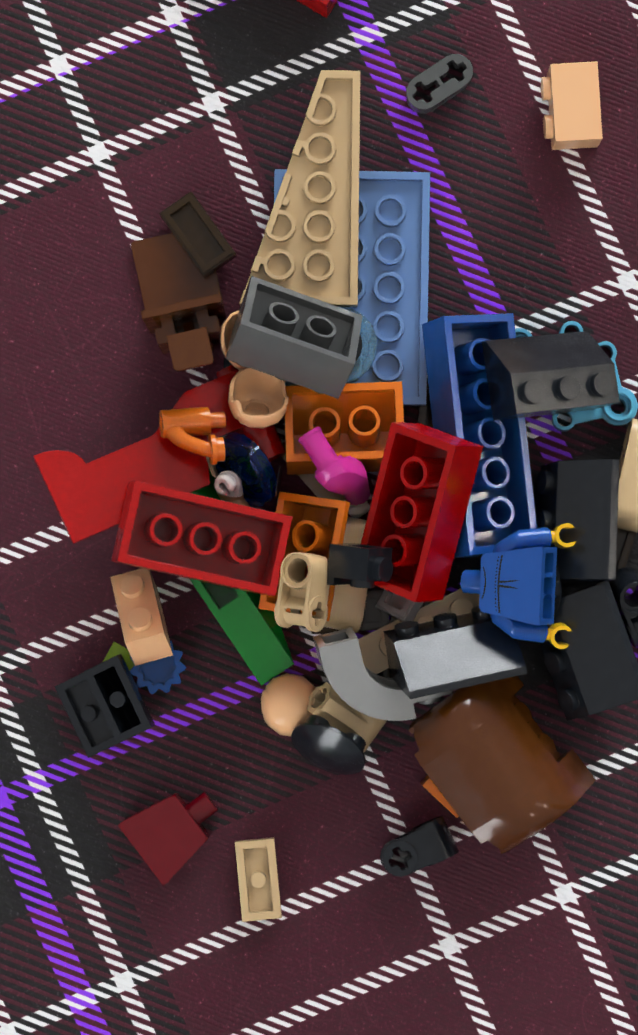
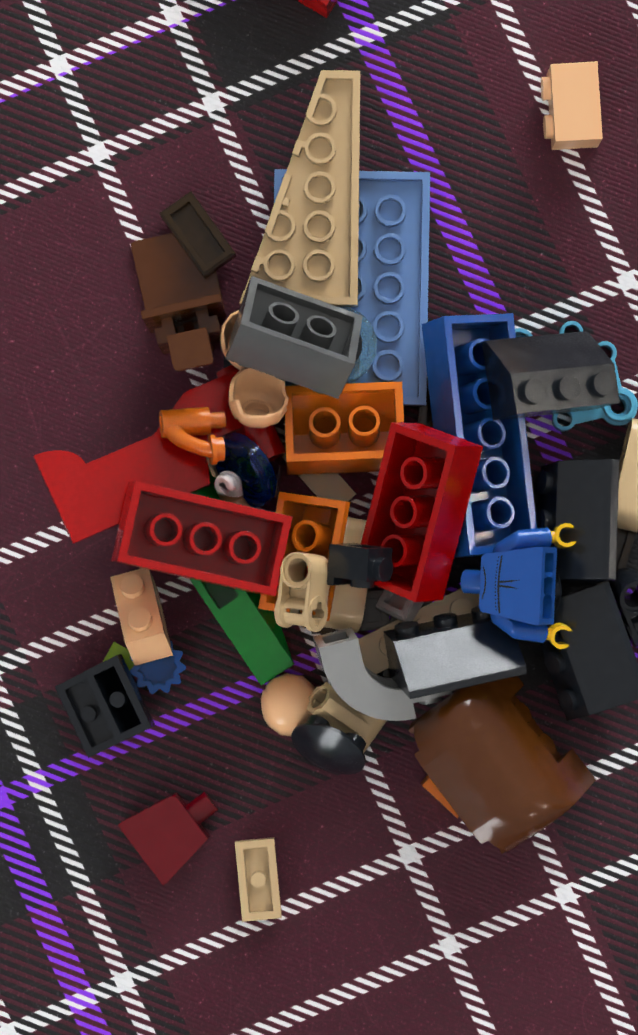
(338, 473): dark pink arm -> none
(426, 846): black piece -> none
(433, 76): dark grey beam -> none

